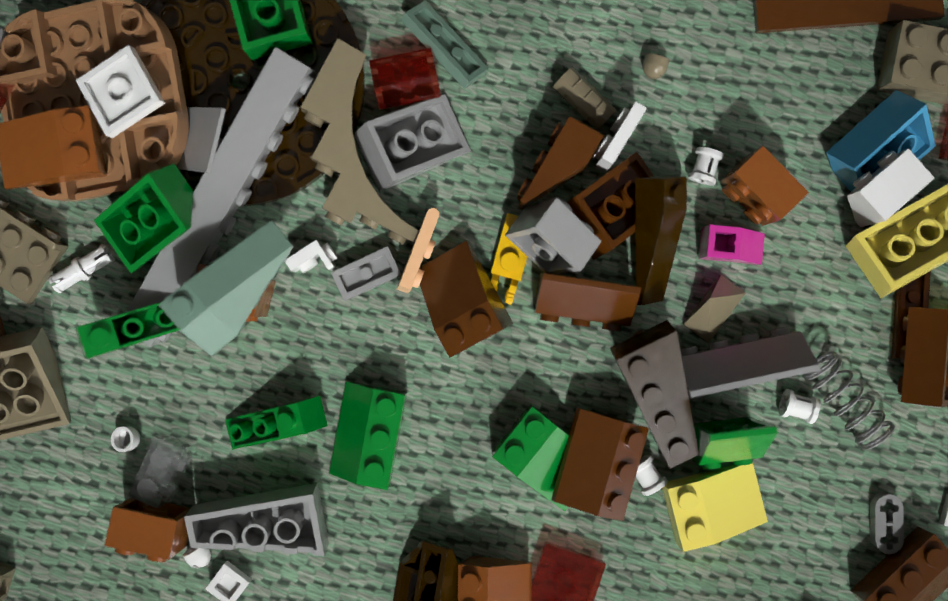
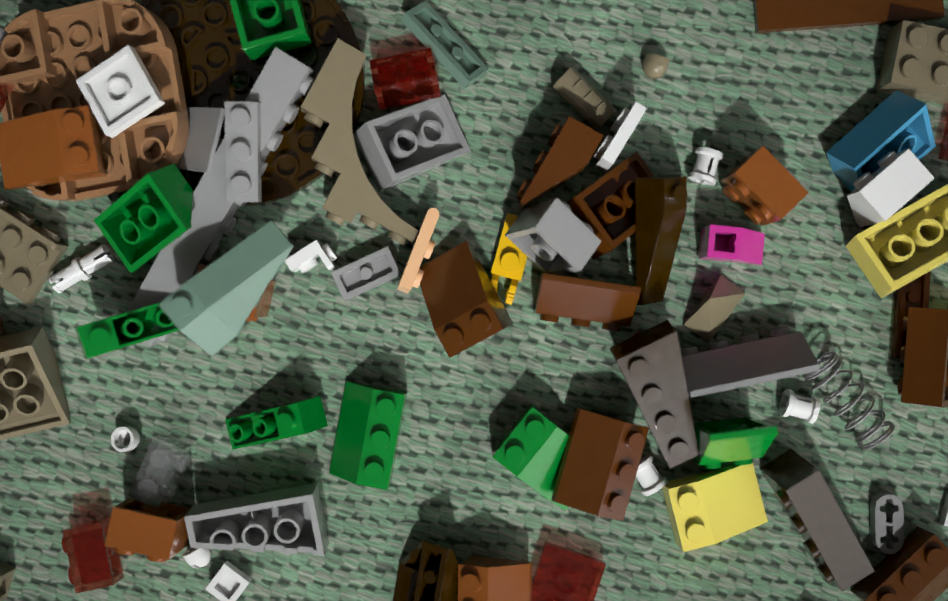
(90, 561): none -> clear red brick
(242, 151): none -> light grey plate
(818, 519): none -> dark brown wedge

